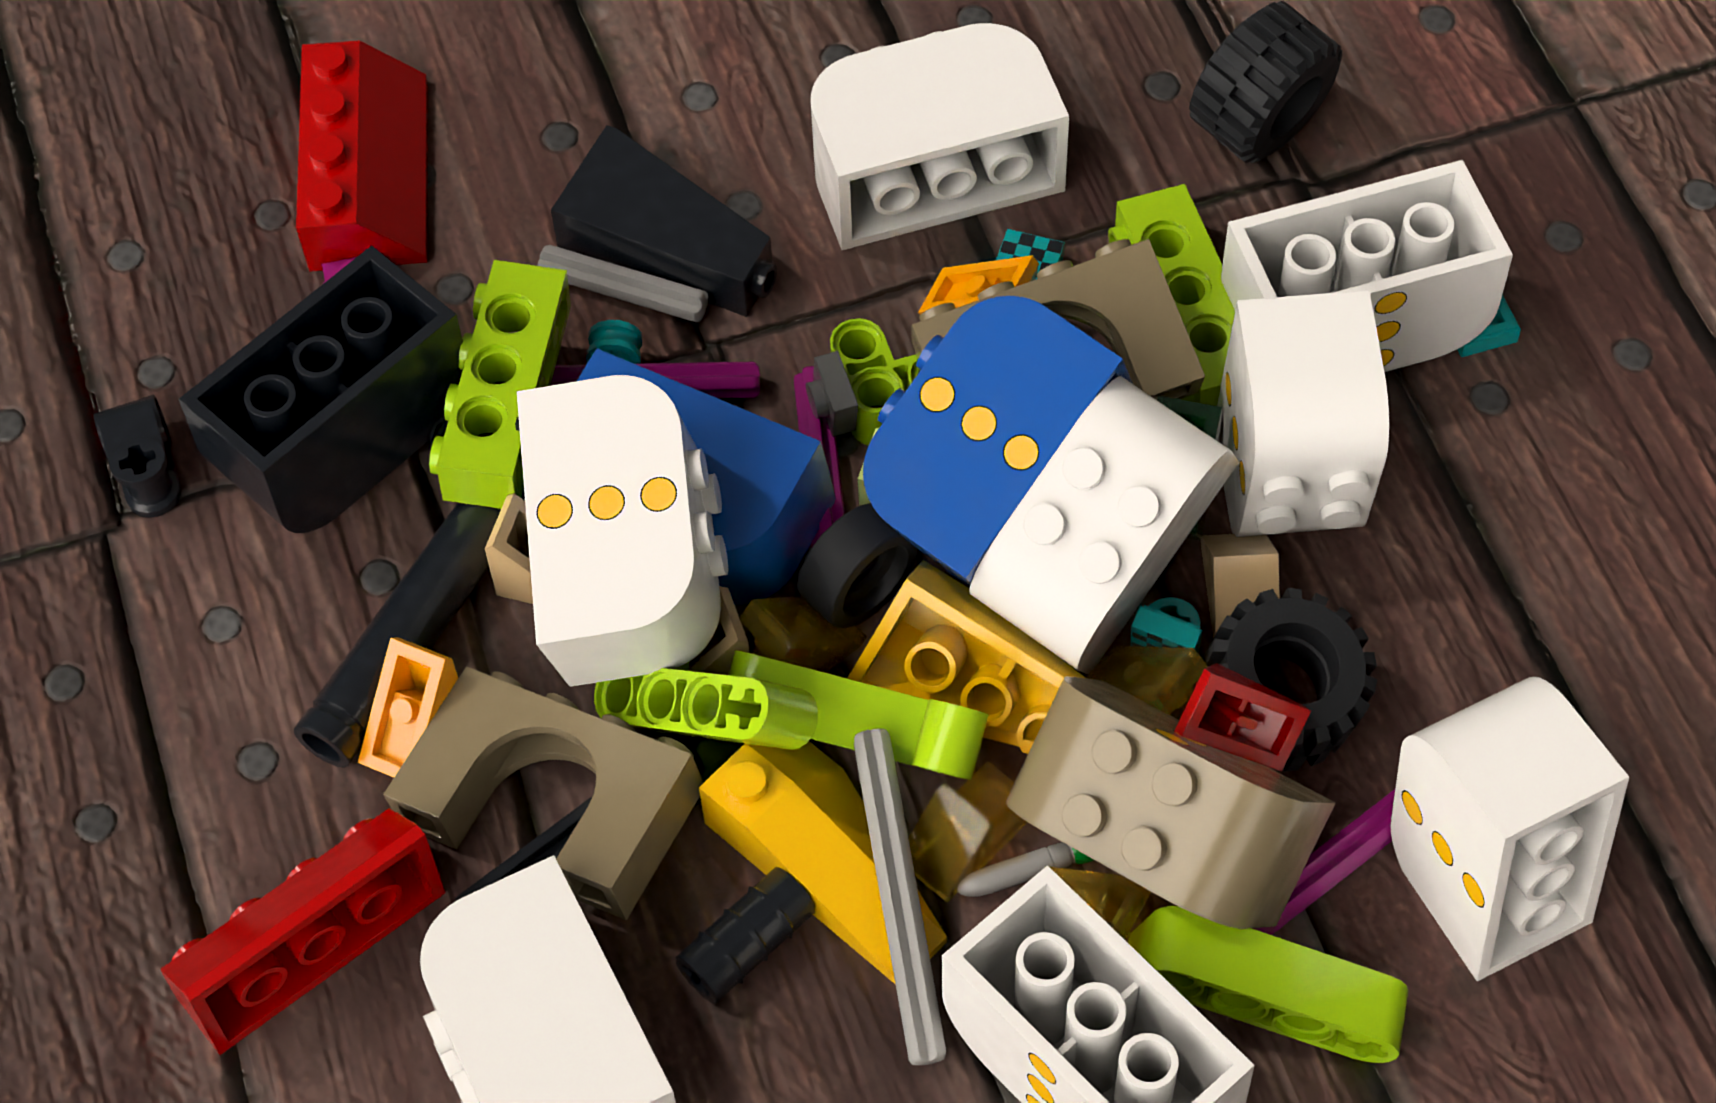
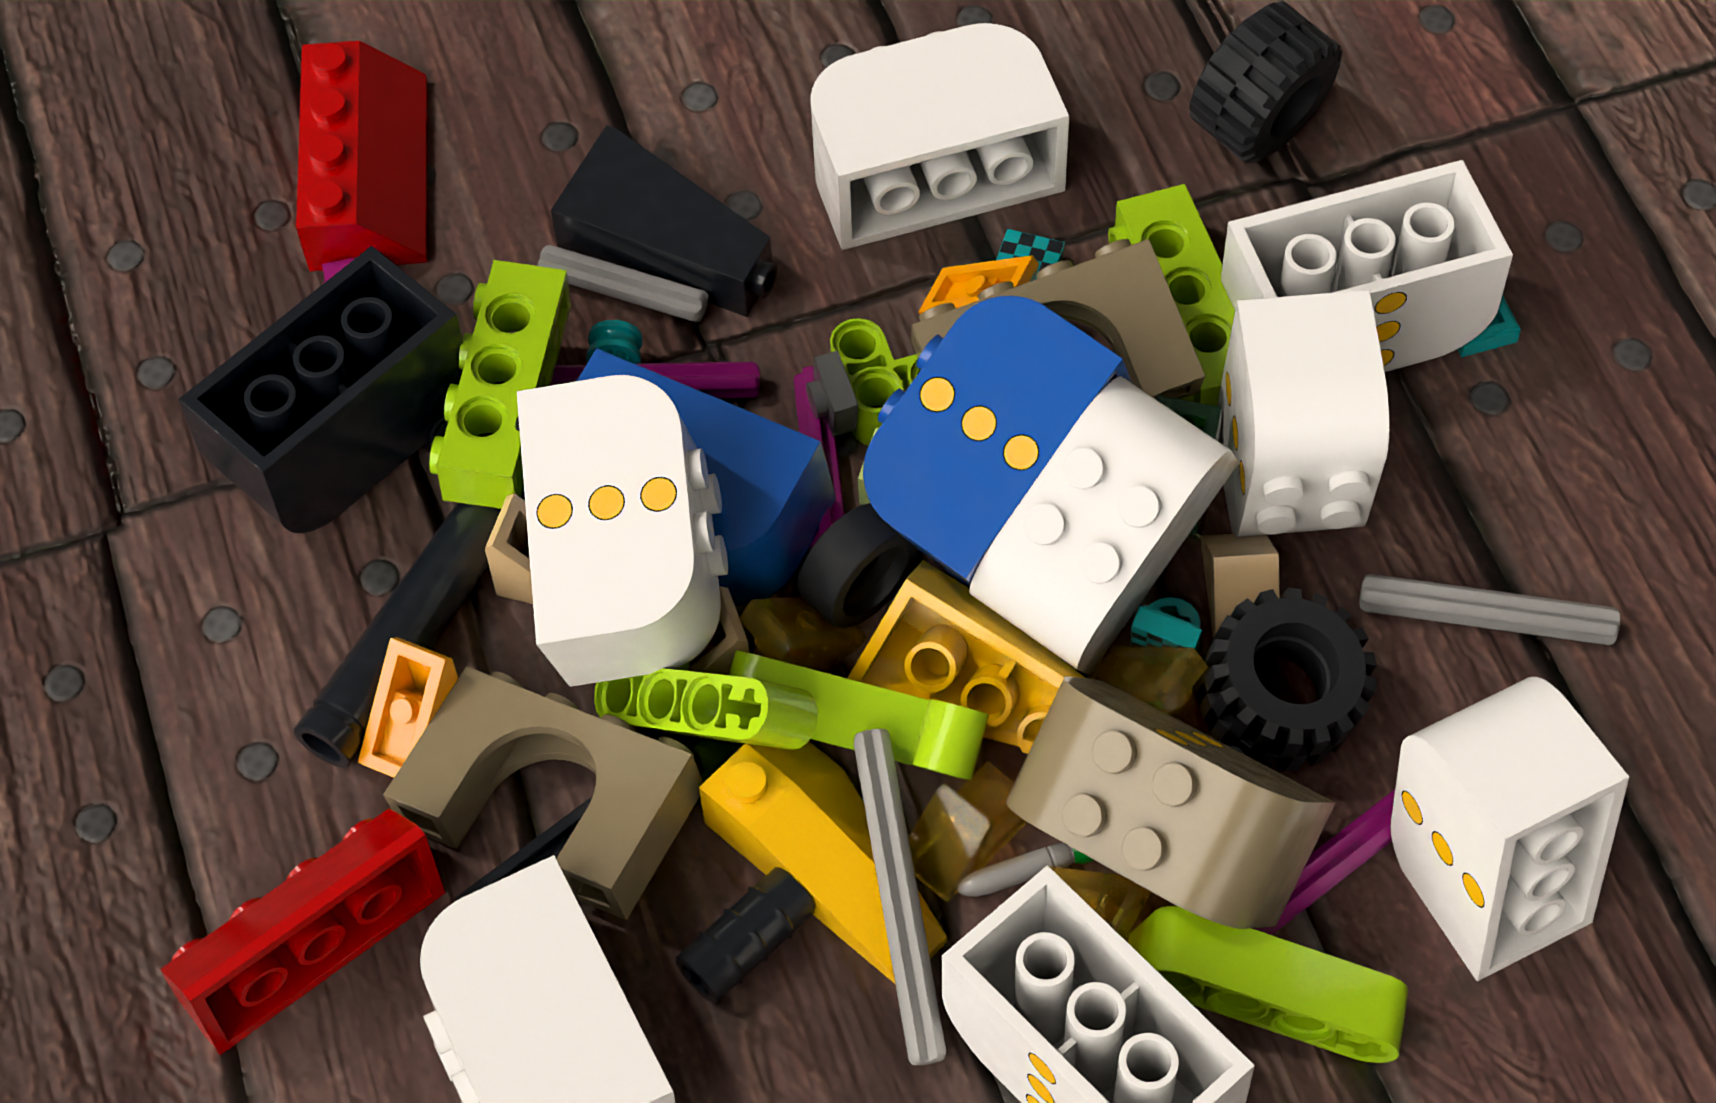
(140, 455): black piece -> none
(1242, 718): red slope -> none
(1489, 609): none -> light grey axle

